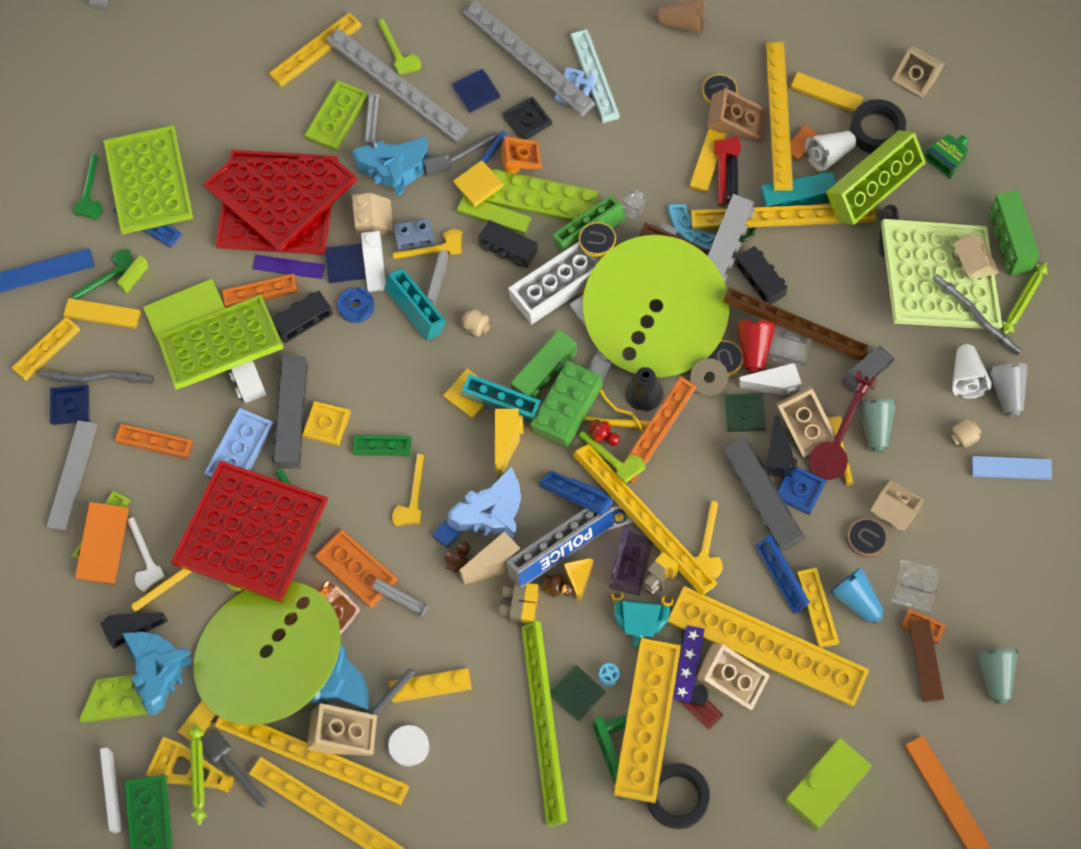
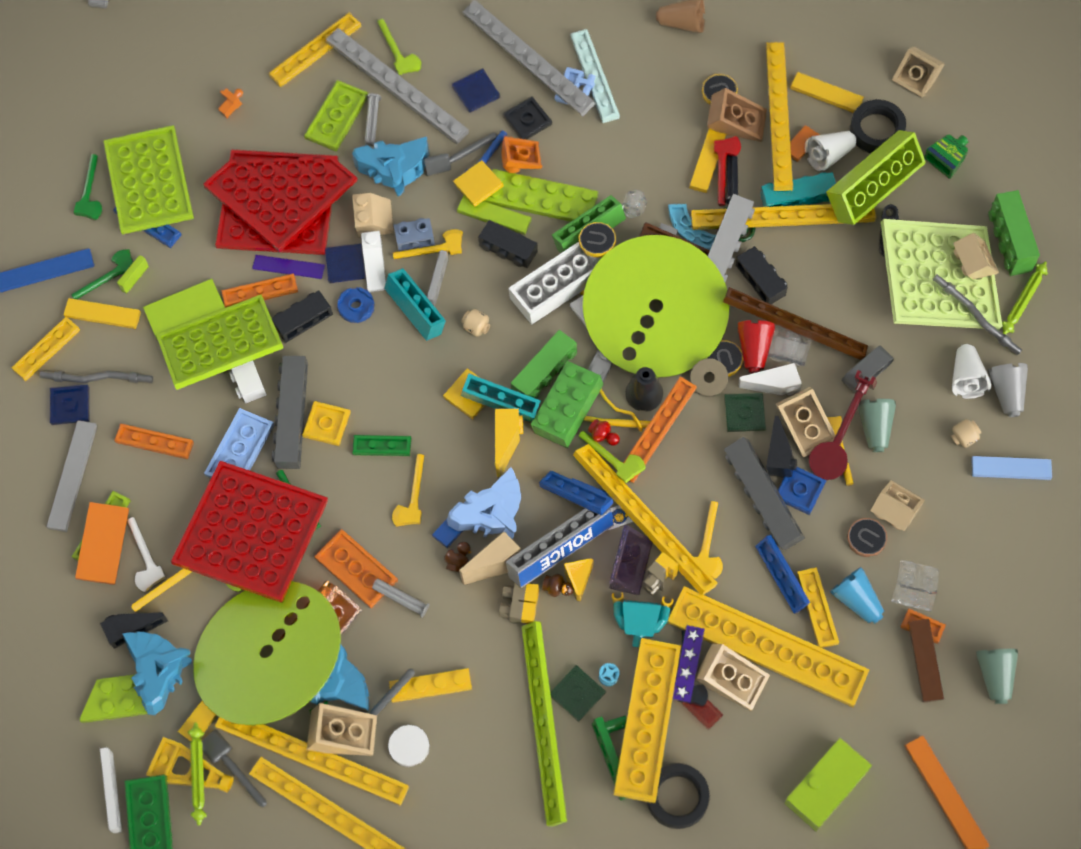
(232, 101): none -> orange piece

